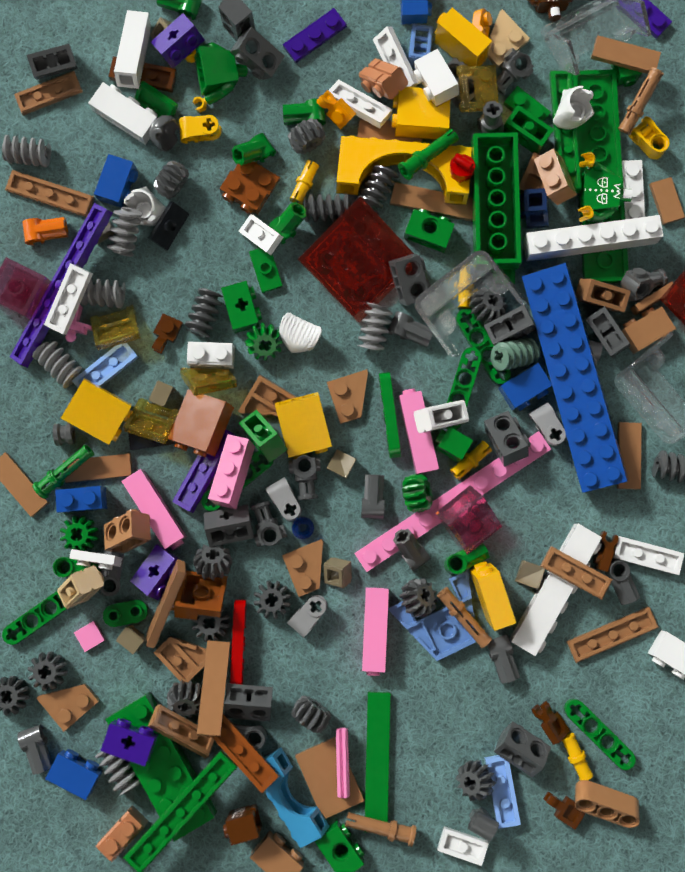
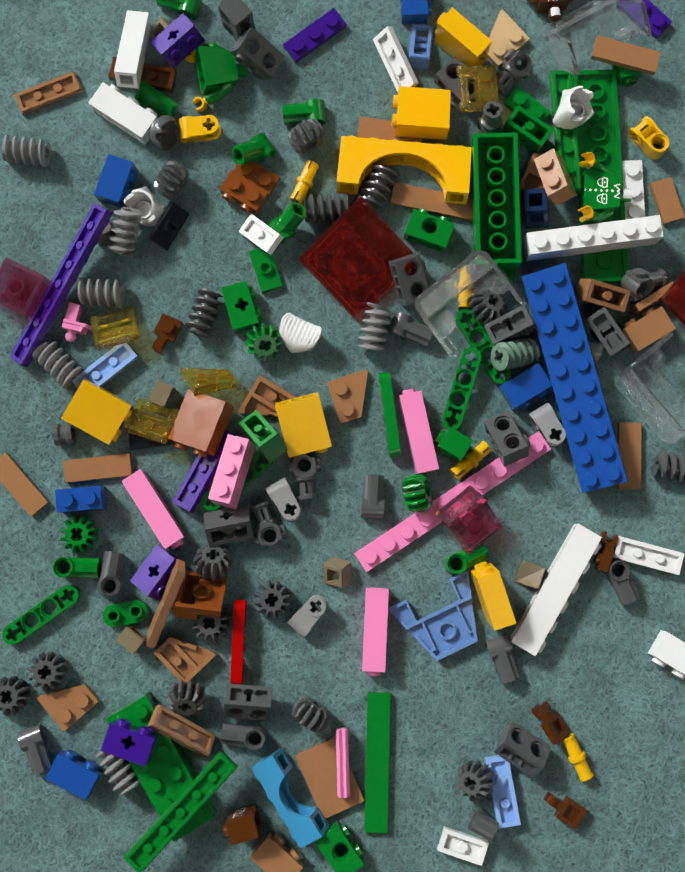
(40, 230): orange piece -> none
(49, 193): medium nougat tile -> none
(52, 61): dark grey brick -> none
(54, 477): green pin -> none
(68, 299): white plate -> none
(80, 587): tan brick -> none
(86, 558): white plate -> none
(89, 636): bright pink tile -> none
(121, 833): nougat brick -> none
(127, 531): medium nougat brick -> none
(210, 355): white brick -> none
(213, 688): medium nougat tile -> none
(245, 756): dark orange plate -> none
(303, 534): clear blue plate -> none
(305, 567): medium nougat wing -> none
(338, 111): light orange plate -> none
(341, 464): dark tan slope -> none
(362, 104): white plate -> none
(383, 79): nougat brick -> none
(391, 830): medium nougat pin -> none
(411, 550): dark grey piece -> none
(418, 597): dark grey gear -> none
(421, 158): green pin -> none
(436, 78): white brick -> none
(441, 416): white brick -> none
(446, 597): medium nougat pin -> none
(462, 167): red piece -> none
(482, 21): light orange plate -> none
(576, 572): medium nougat tile -> none
(600, 732): green beam -> none
(607, 804): medium nougat beam -> none
(612, 634): medium nougat tile -> none
(636, 109): medium nougat pin -> none

